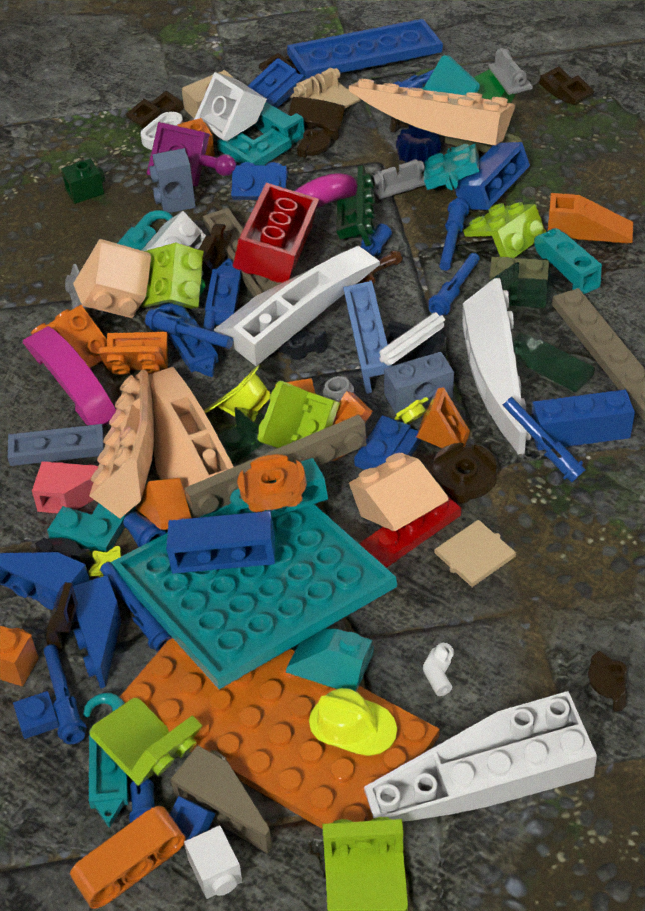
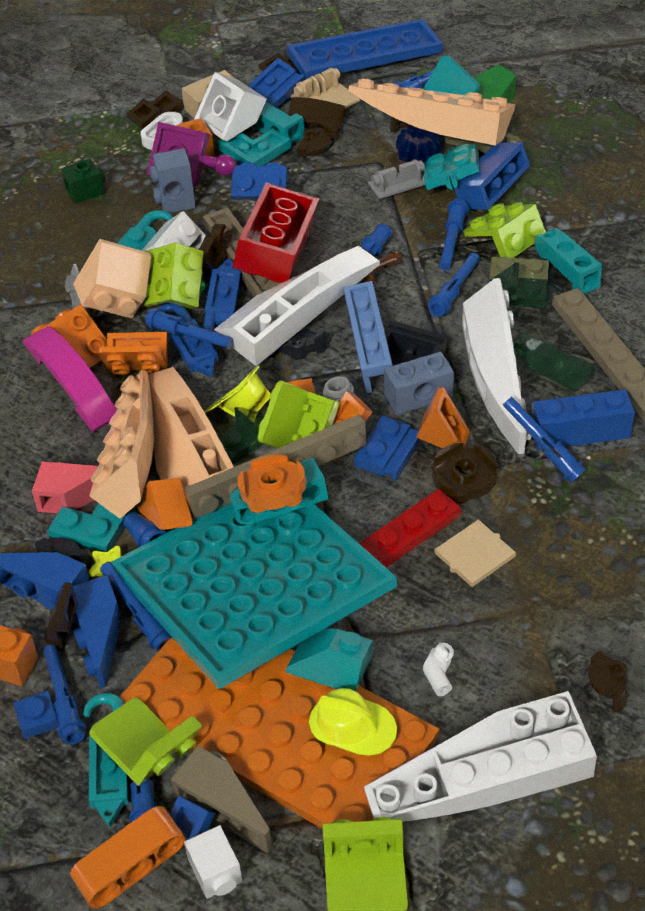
(55, 444): sand blue plate -> none
(221, 542): blue brick -> none
(330, 188): dark pink cylinder -> none
(357, 212): dark green bracket -> none
(396, 492): light nougat slope -> none
(411, 339): white axle -> none
(412, 412): neon yellow plate -> none
(508, 73): light grey hinge -> none
(564, 87): dark brown slope -> none
(587, 220): orange slope -> none

